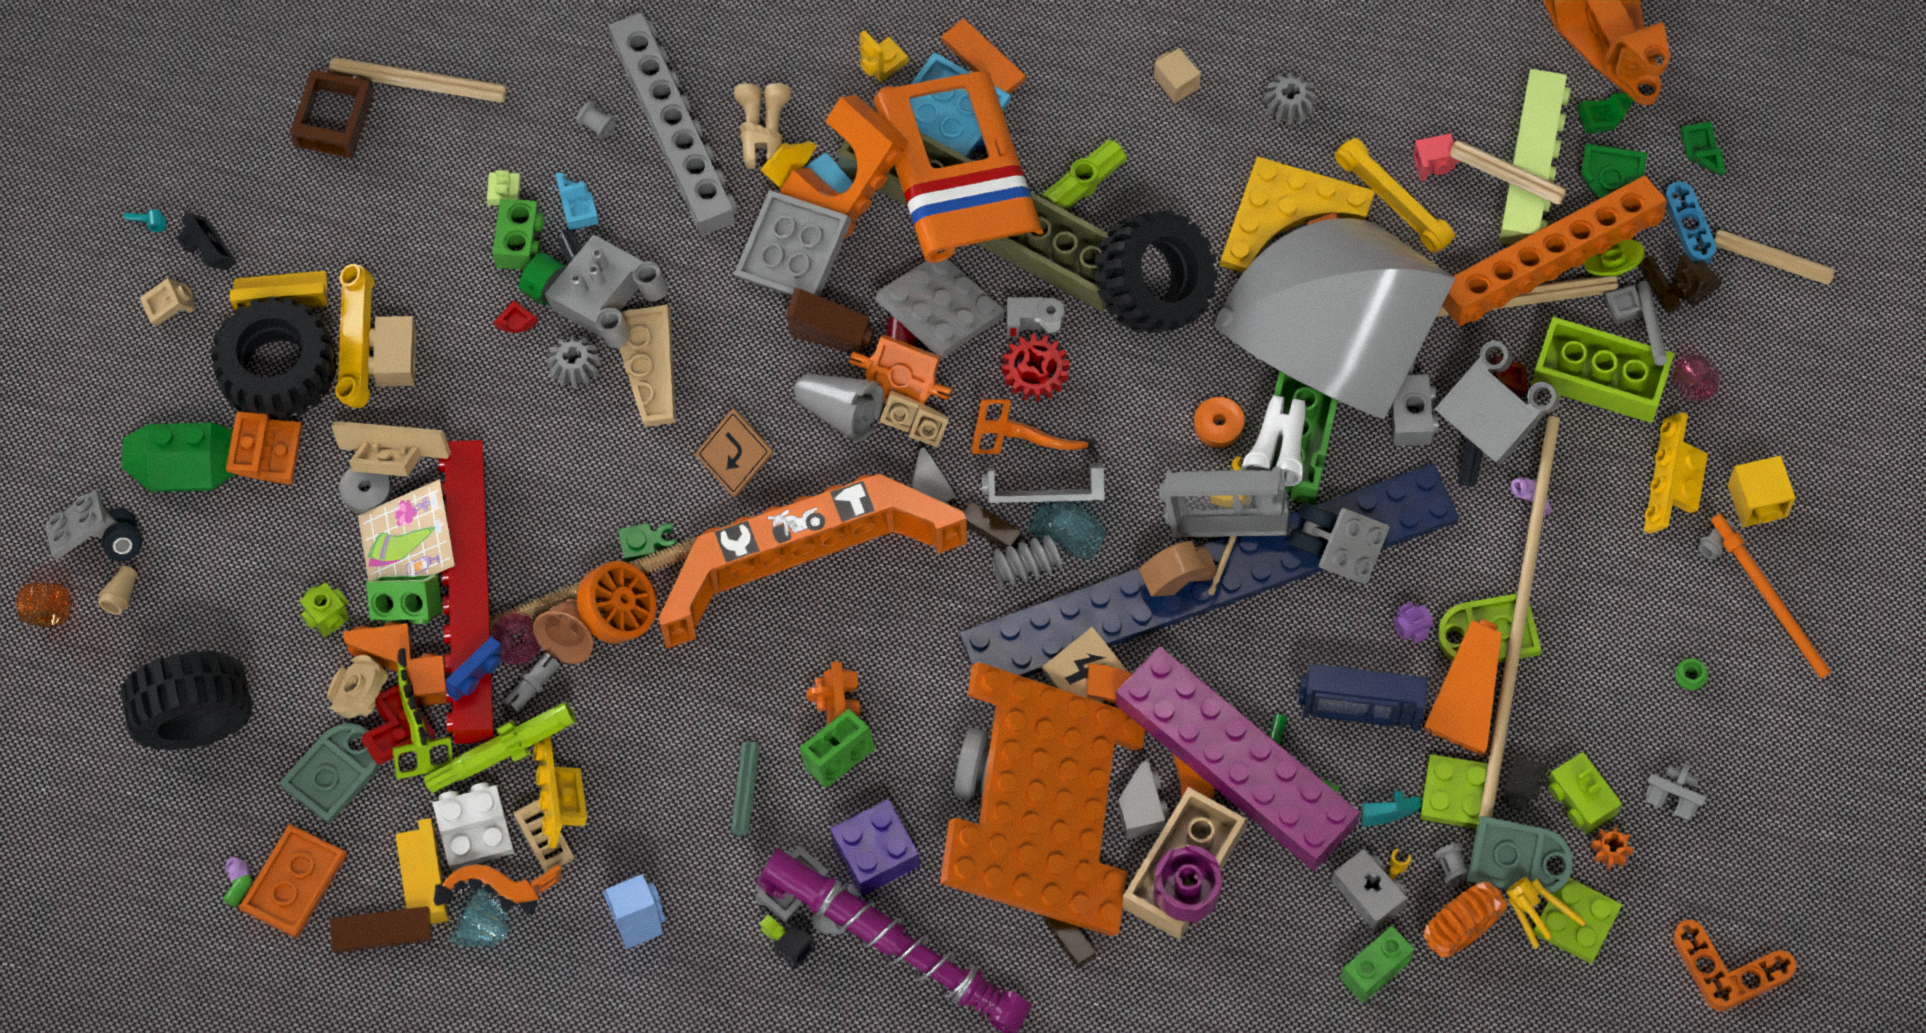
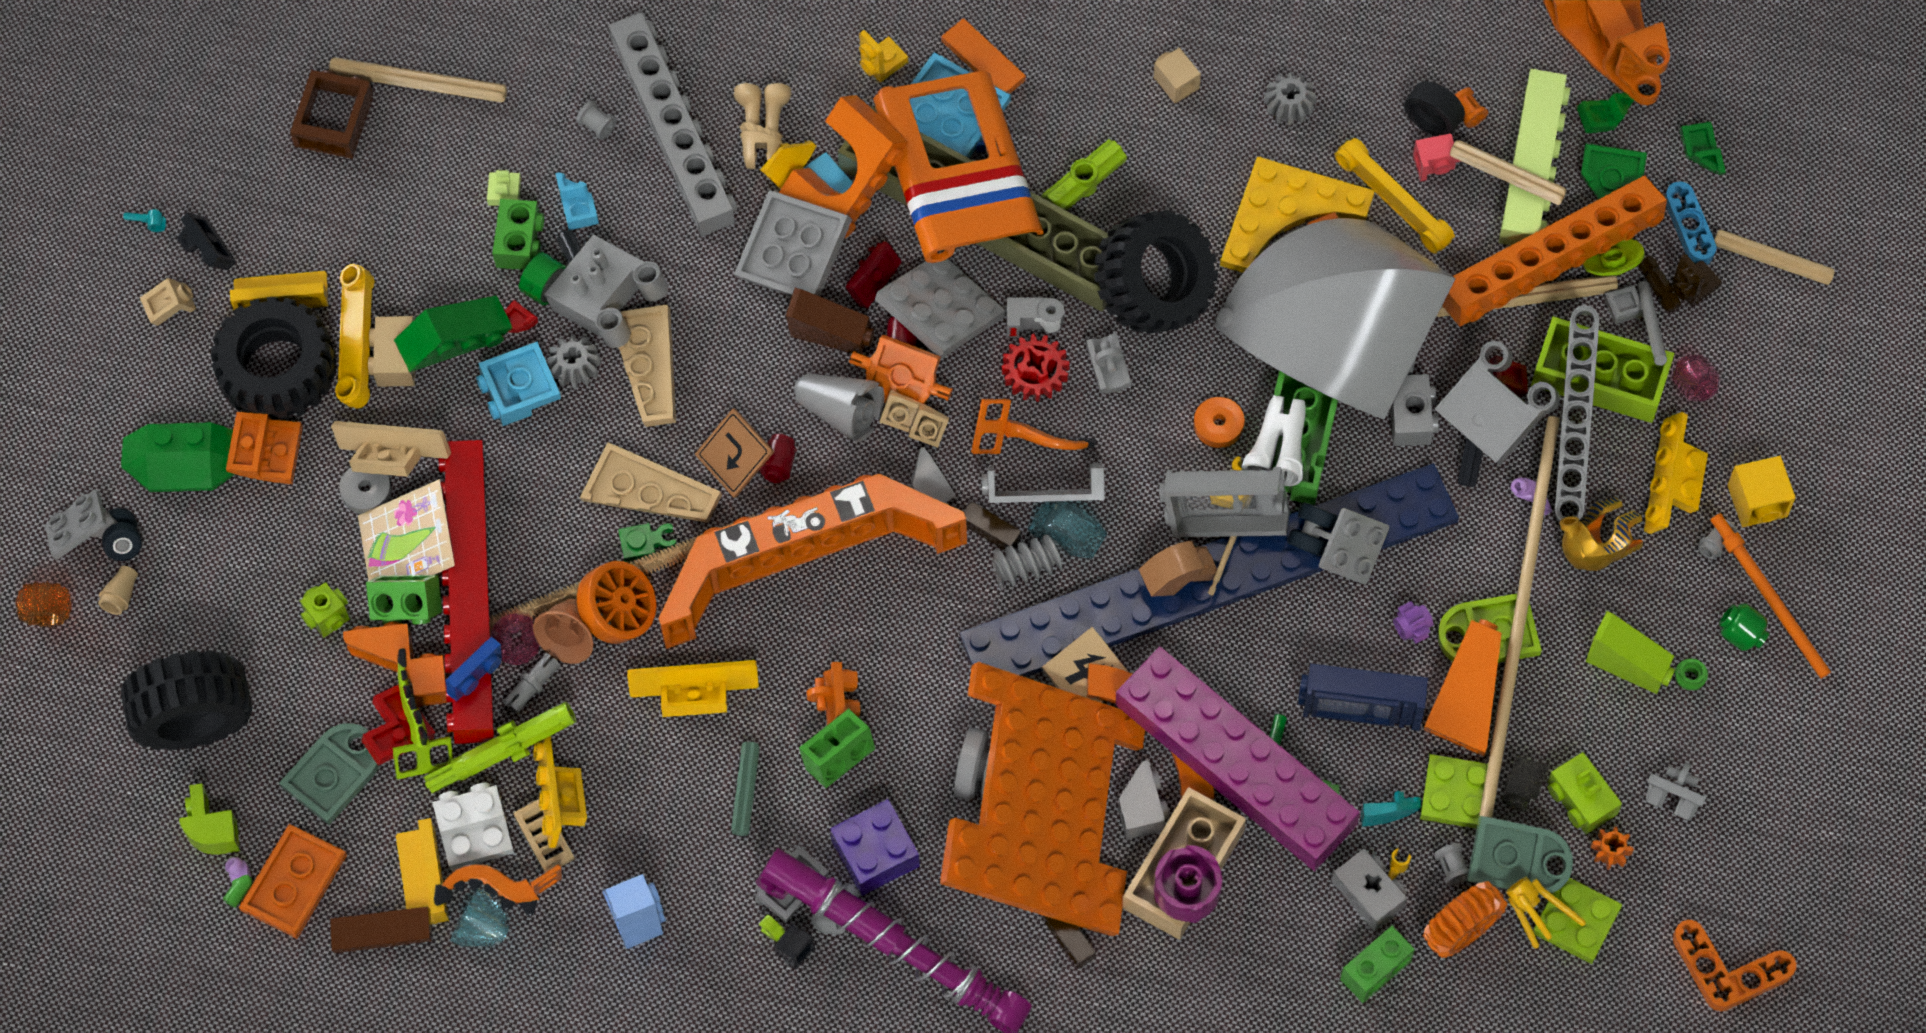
(208, 831): none -> lime brick
(356, 688): tan plate -> none
(452, 331): none -> green wedge
(517, 383): none -> medium azure plate
(641, 485): none -> tan wing
(694, 687): none -> yellow bracket
(780, 464): none -> dark red brick
(873, 274): none -> dark red plate
(1108, 364): none -> light grey hips
(1434, 109): none -> black tyre
(1473, 111): none -> orange bush
(1575, 400): none -> light grey beam
(1583, 542): none -> pearl gold piece
(1630, 655): none -> lime slope
(1744, 627): none -> green head

